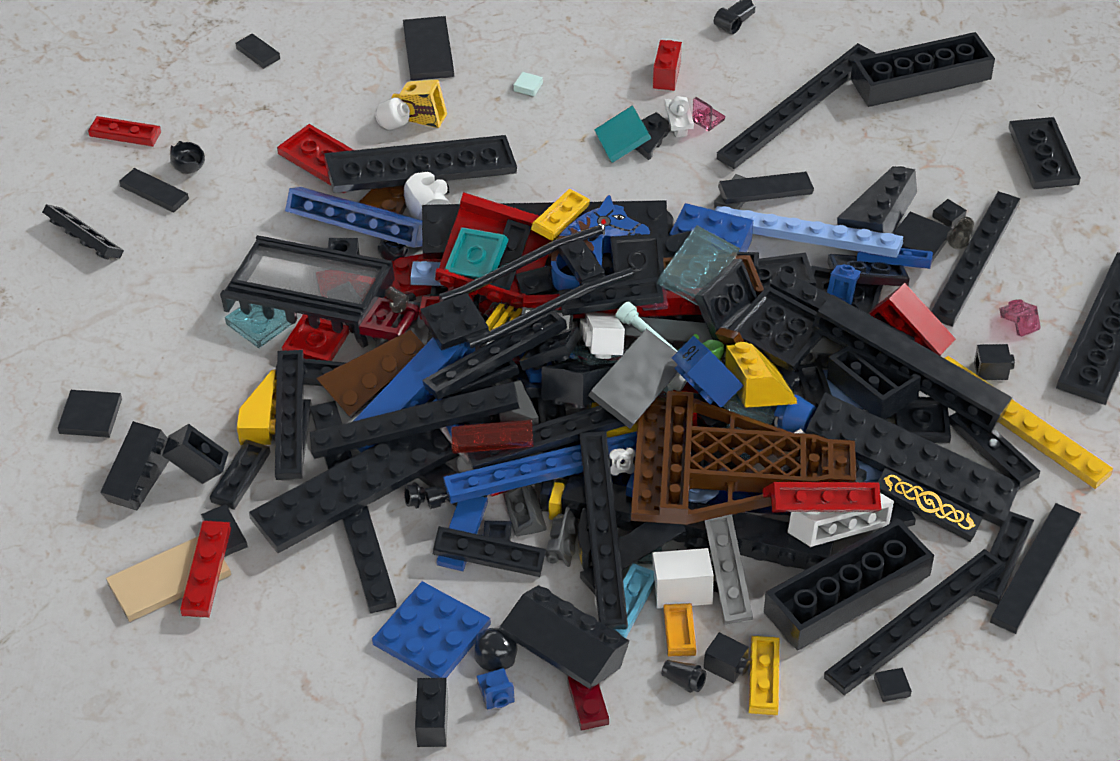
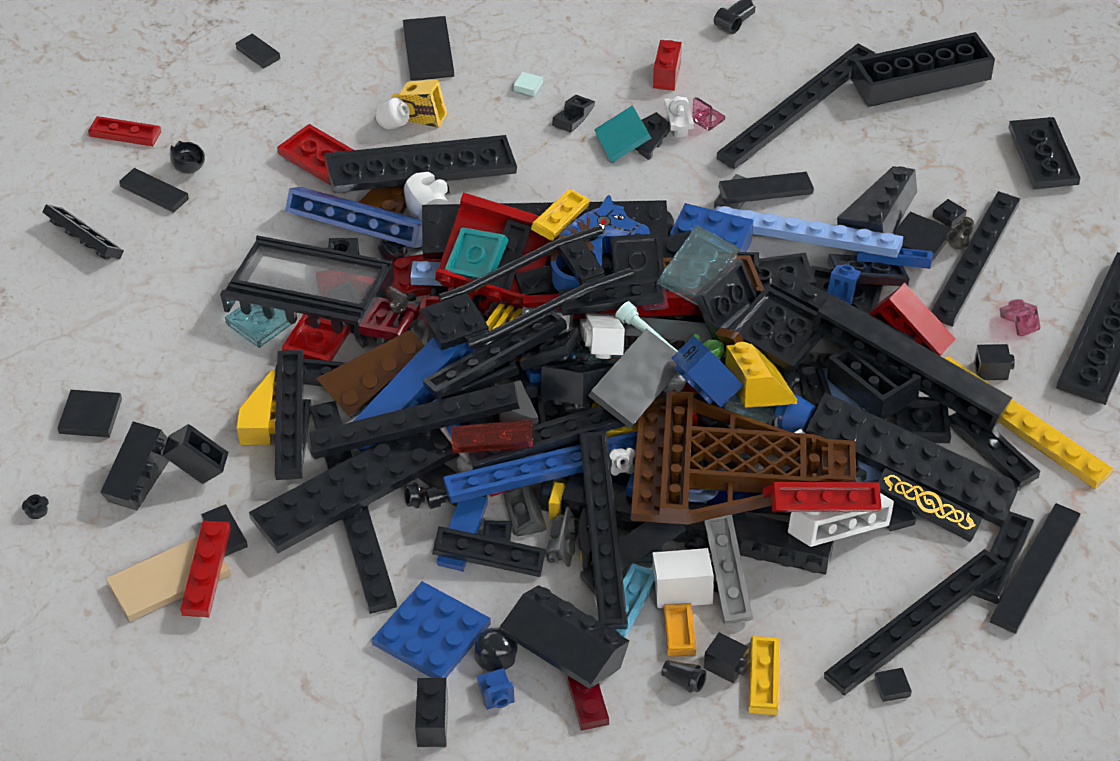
(35, 506): none -> black plate
(240, 474): black tile -> none
(574, 113): none -> black slope
(848, 584): black brick -> none

